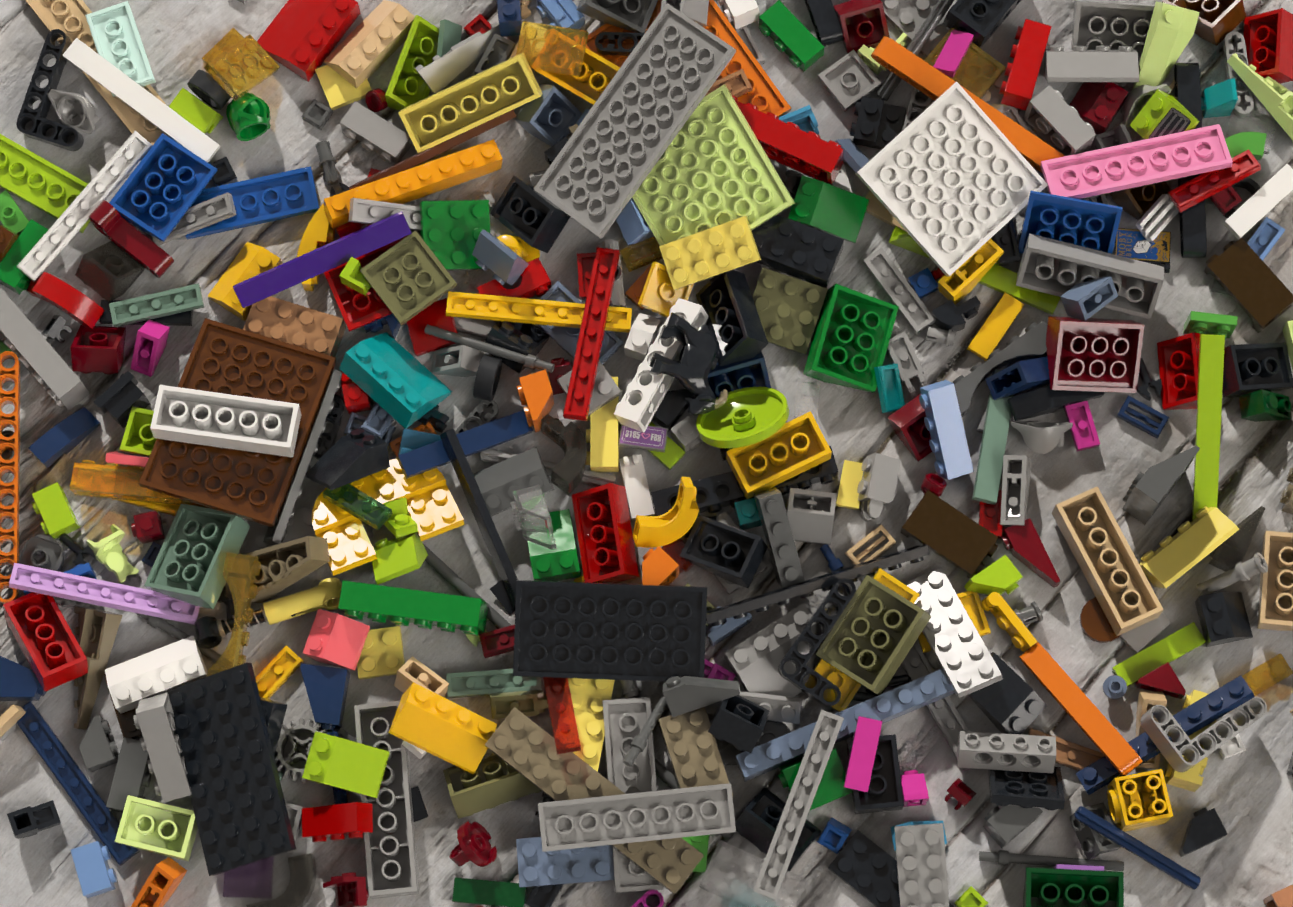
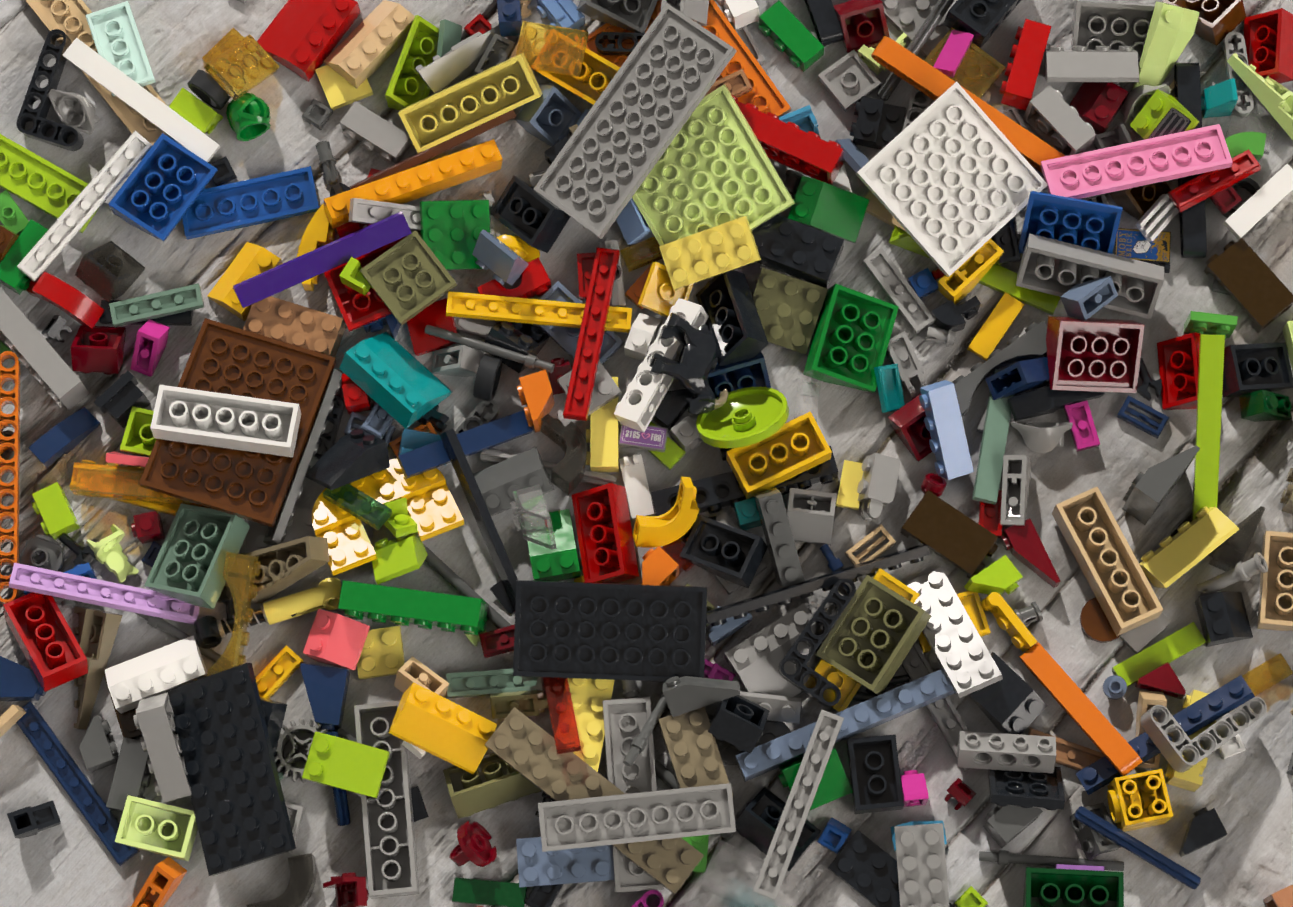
(93, 869): medium blue brick -> none
(132, 241): dark red beam -> none
(201, 216): light grey tile -> none
(250, 880): clear purple tile -> none
(337, 821): red brick -> none
(376, 100): dark red tile -> none
(862, 754): dark pink tile -> none
(1265, 237): medium blue plate -> none

